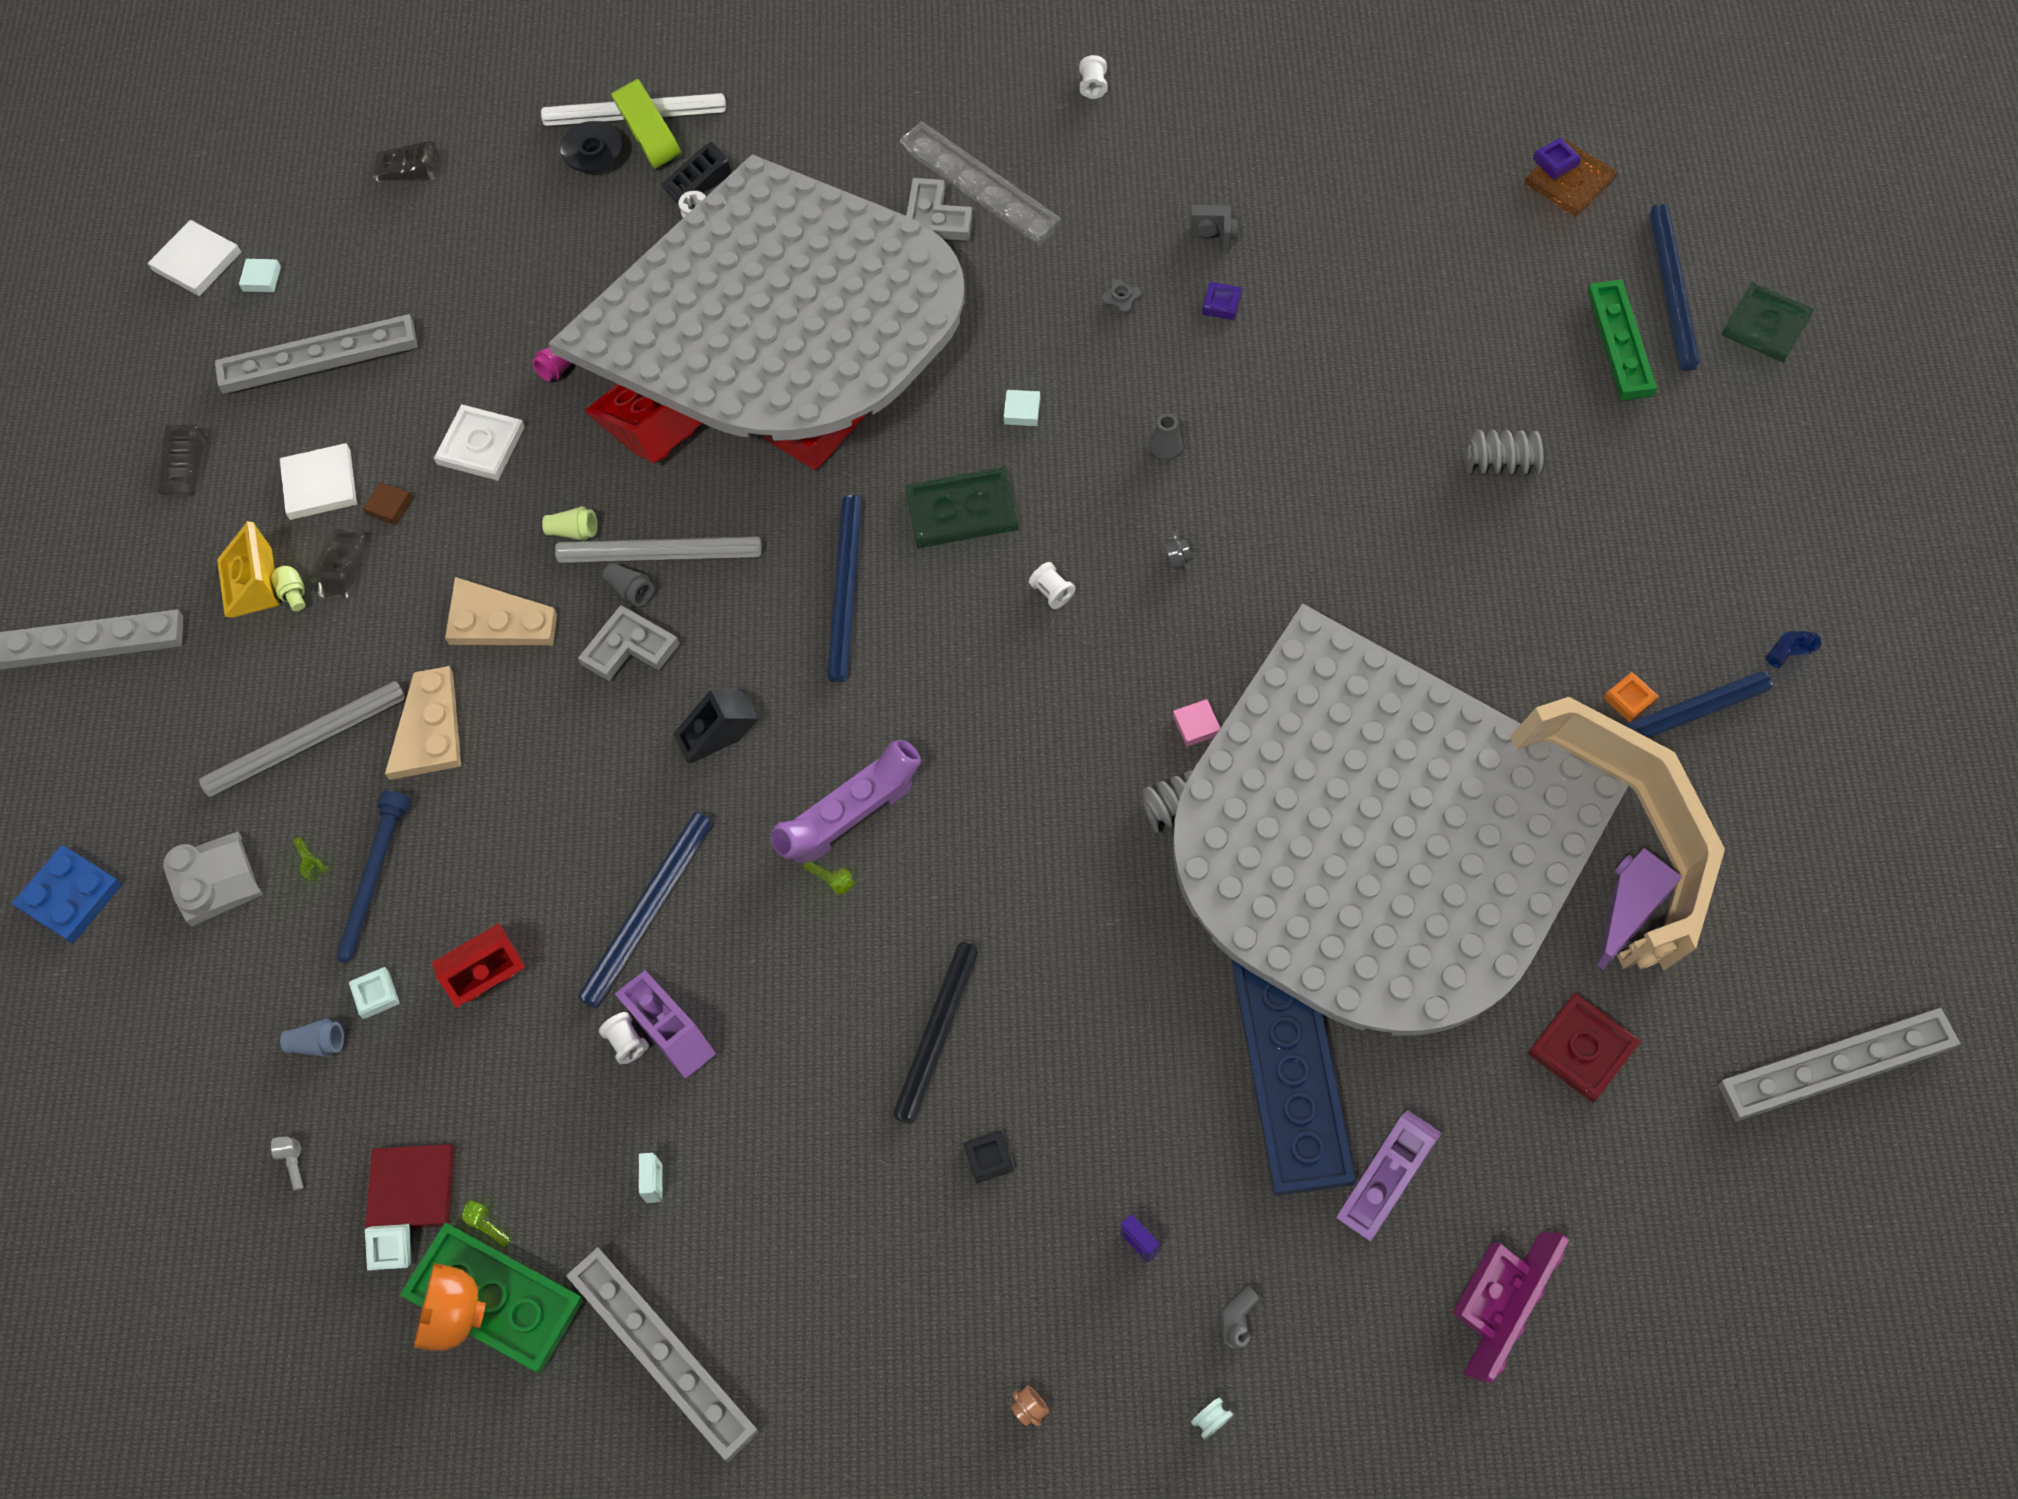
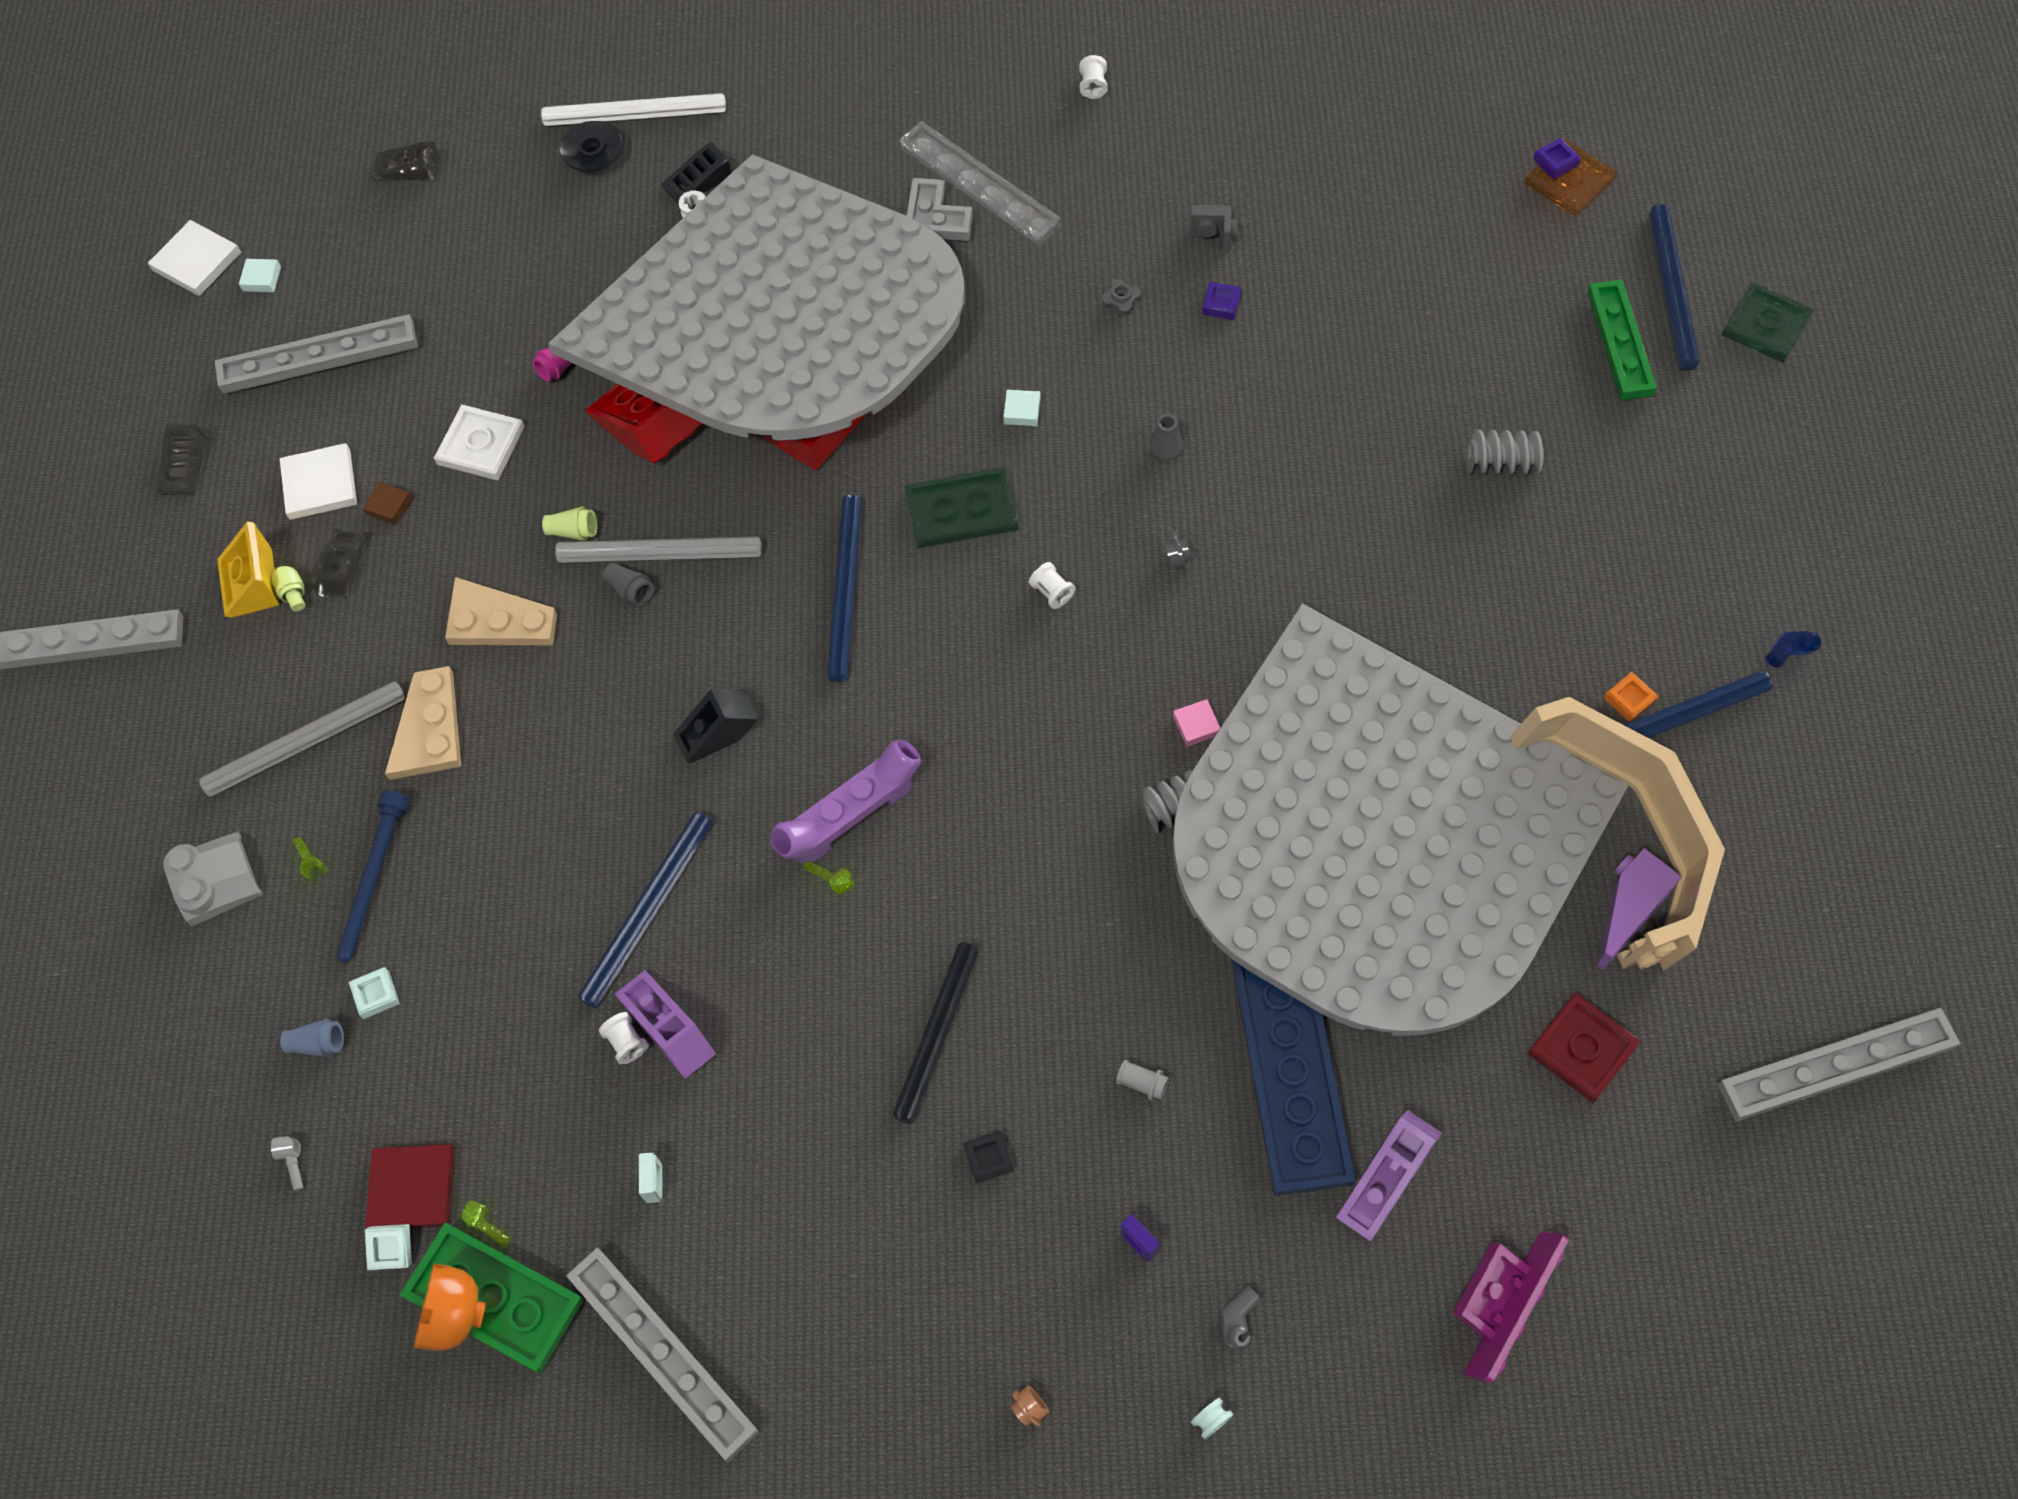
(67, 894): blue plate -> none
(477, 965): red brick -> none
(626, 635): light grey plate -> none
(646, 123): lime beam -> none
(1143, 1080): none -> light grey pin

